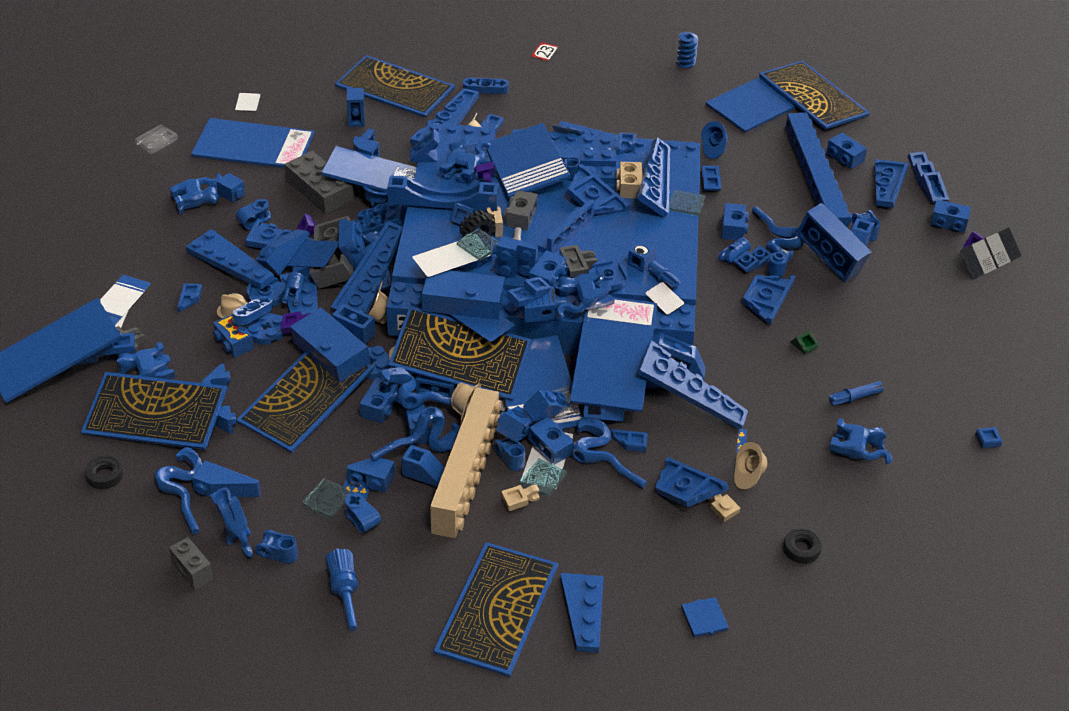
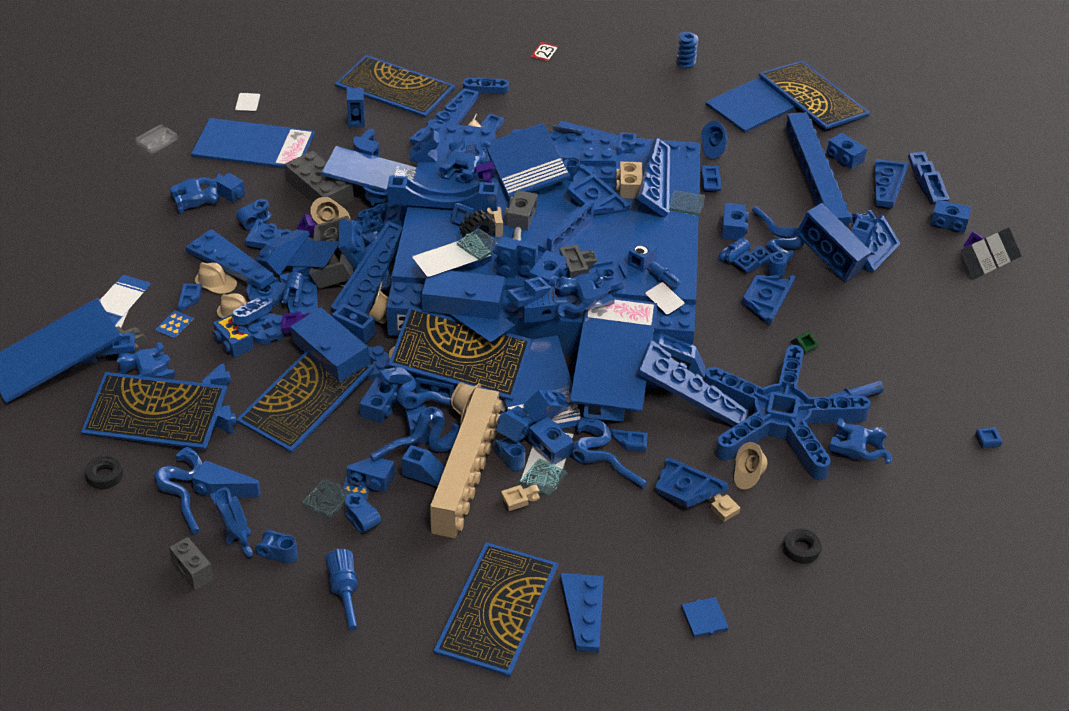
(174, 324): none -> blue sticker
(215, 279): none -> tan piece
(326, 209): none -> tan piece
(780, 424): none -> blue beam
(881, 243): none -> blue wing

